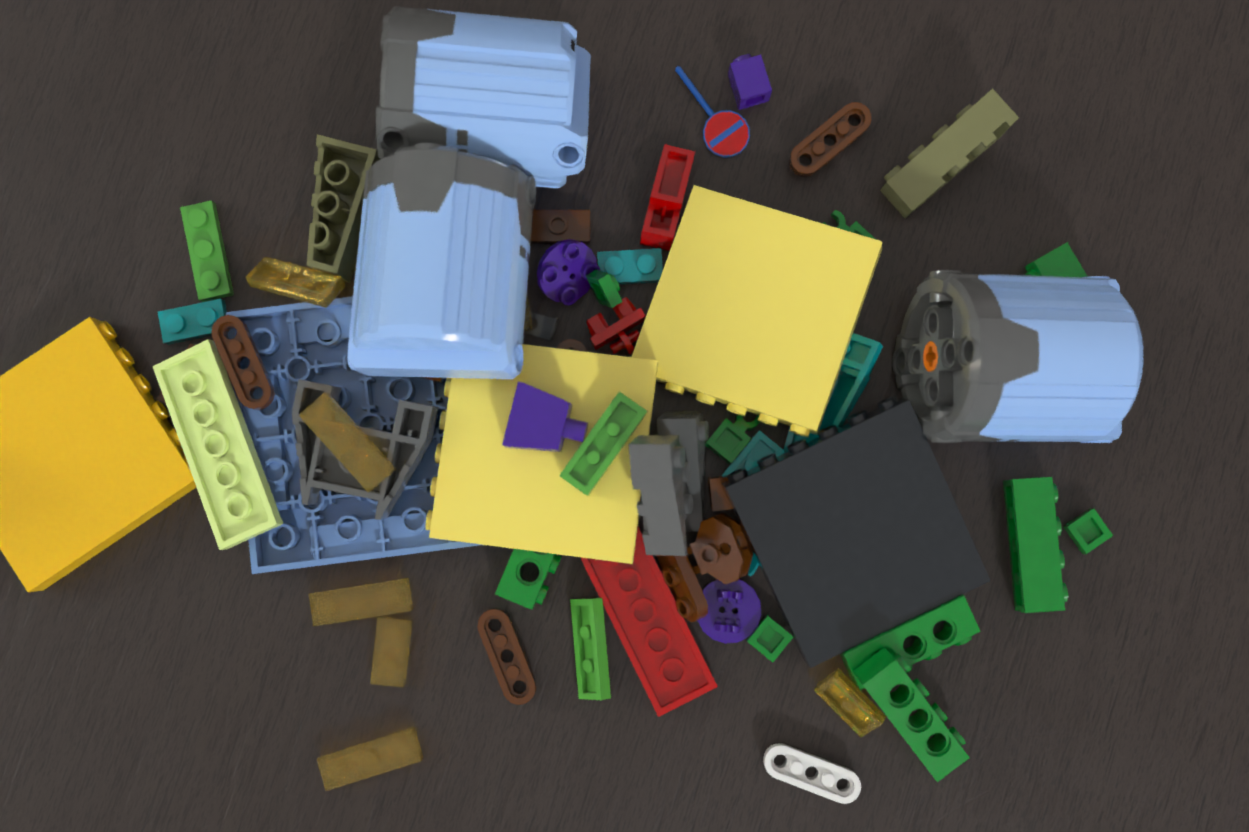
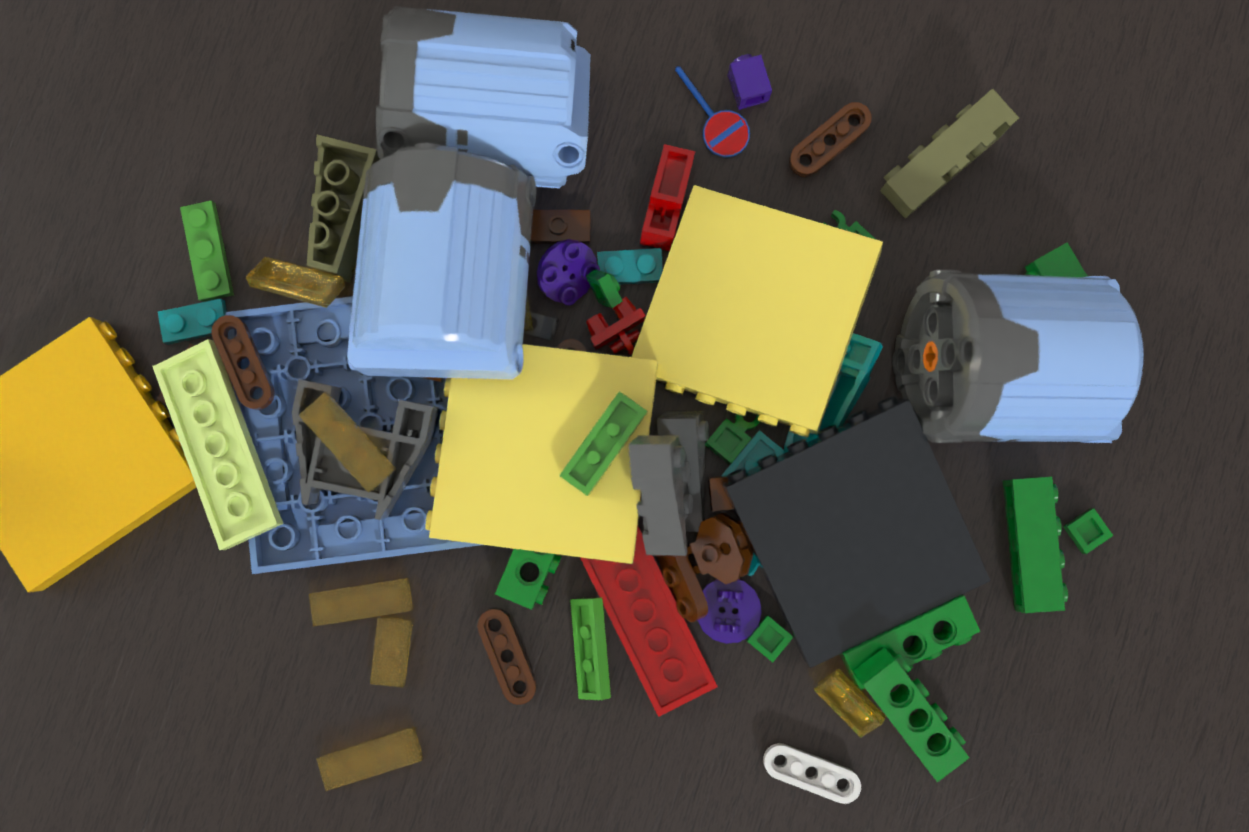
(540, 421): dark purple torso -> none

